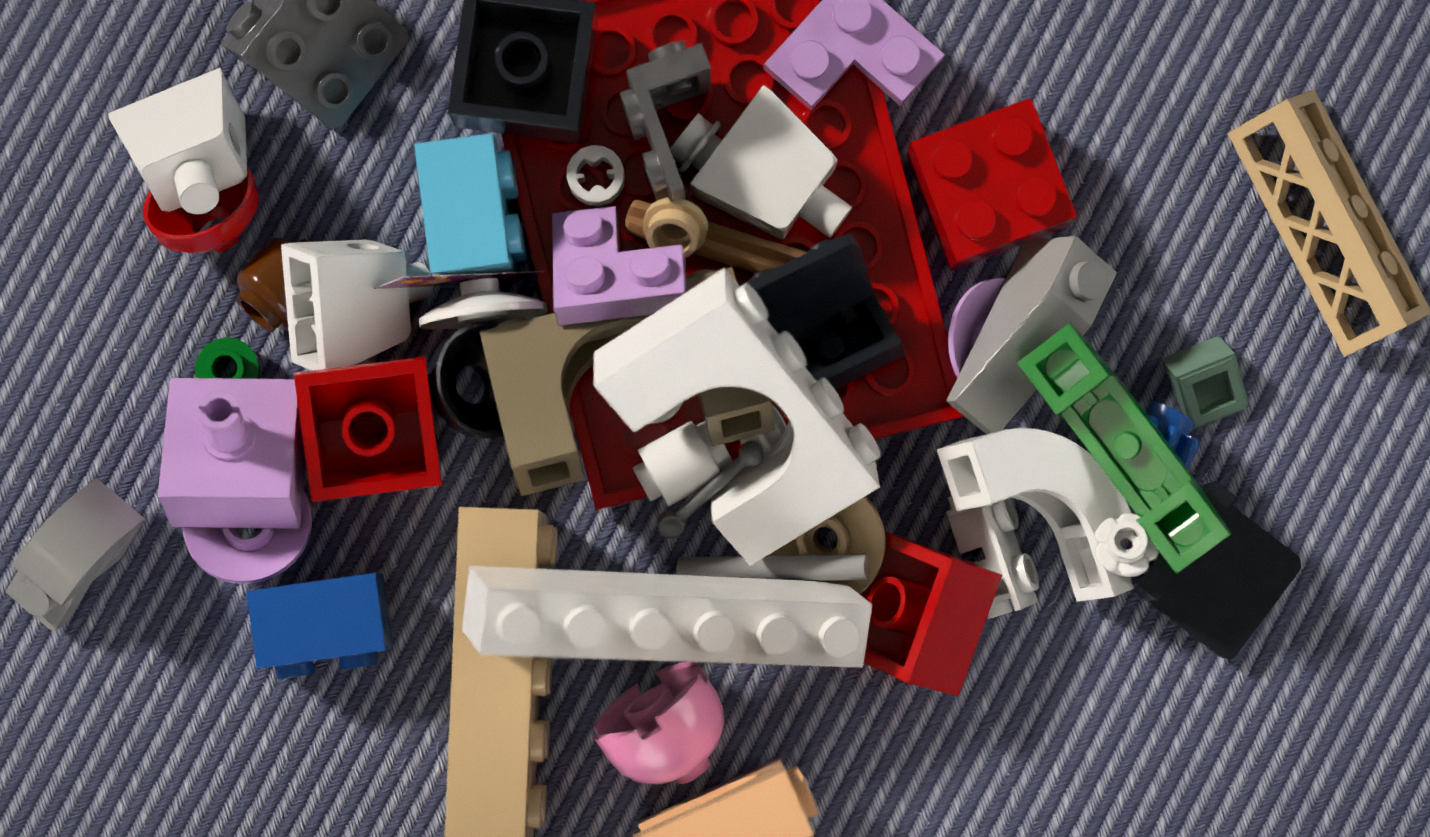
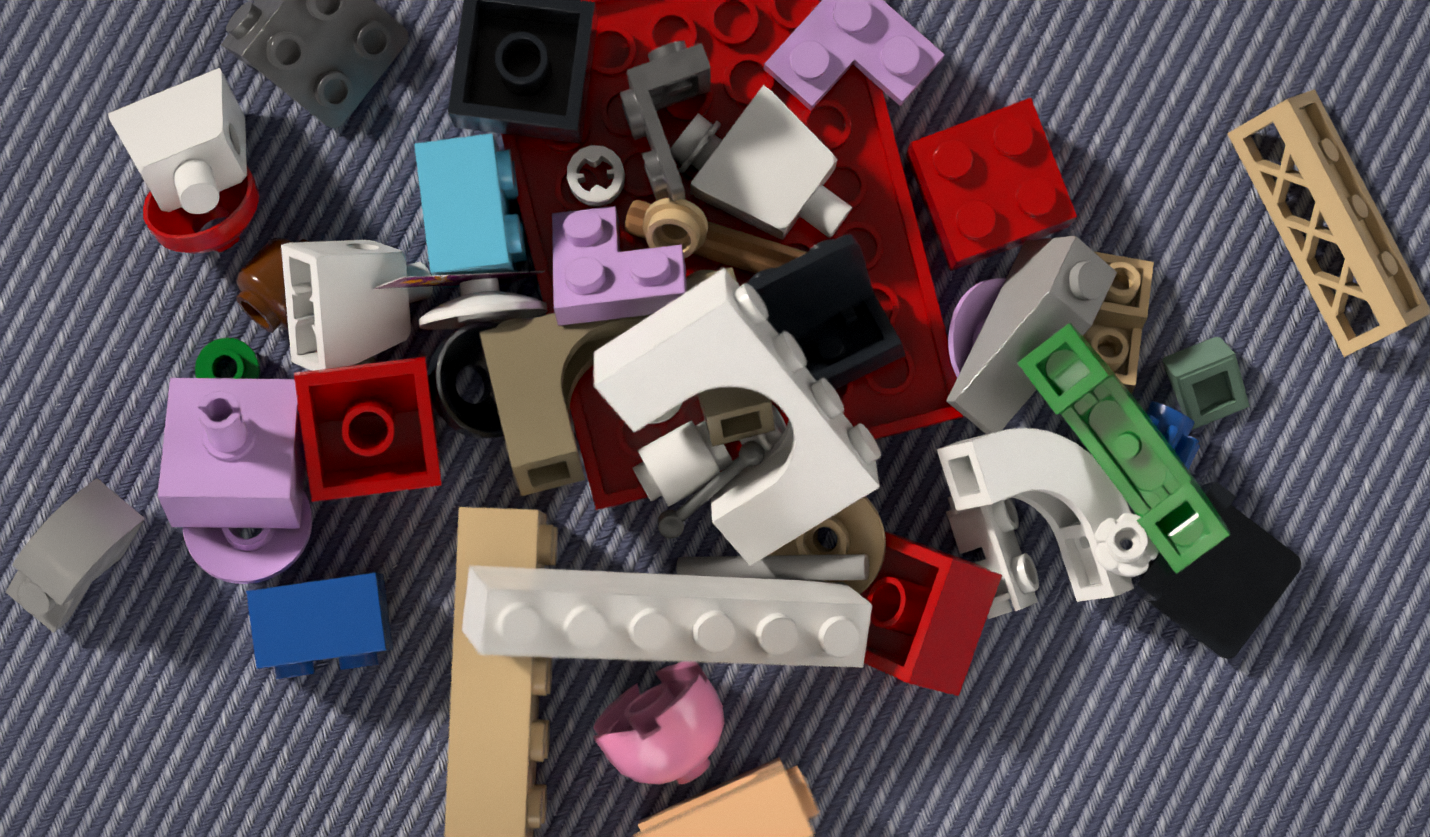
(1122, 316): none -> tan slope

